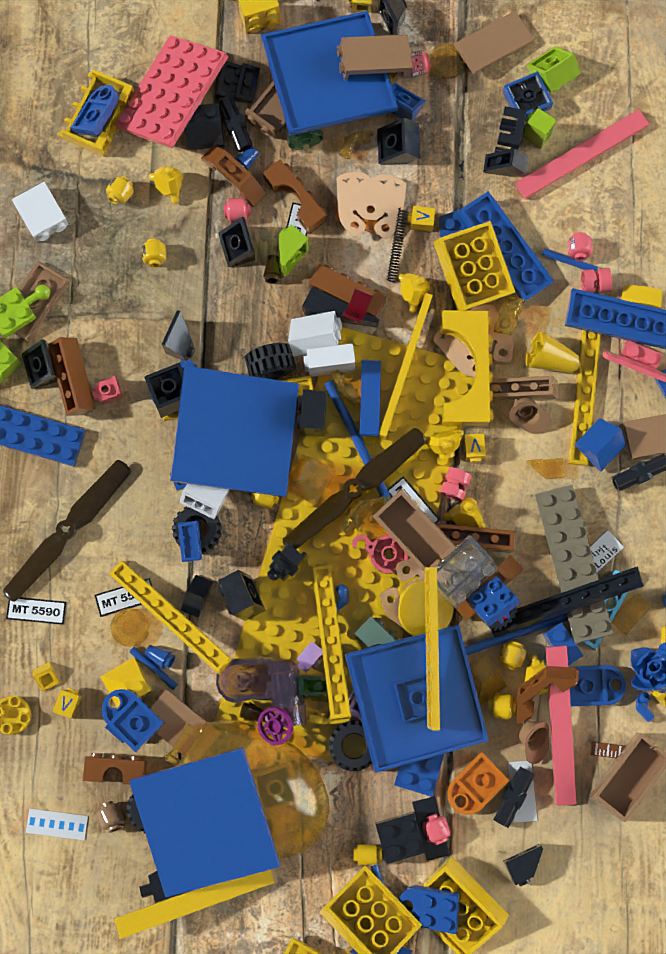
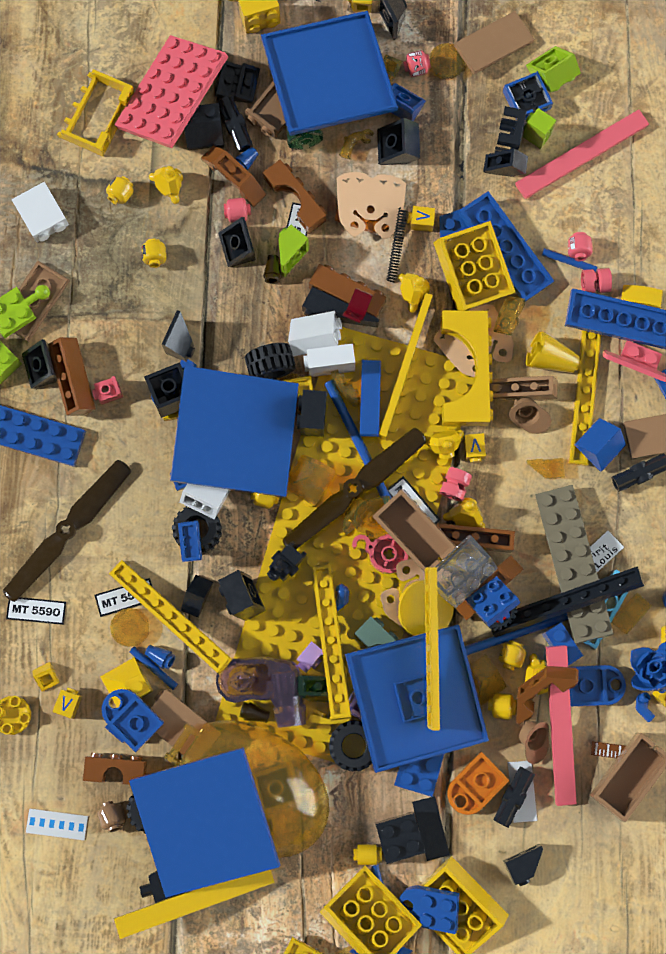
(96, 111): blue plate -> none
(275, 725): magenta wheel -> none
(375, 55): medium nougat panel -> none
(435, 829): coral head -> none

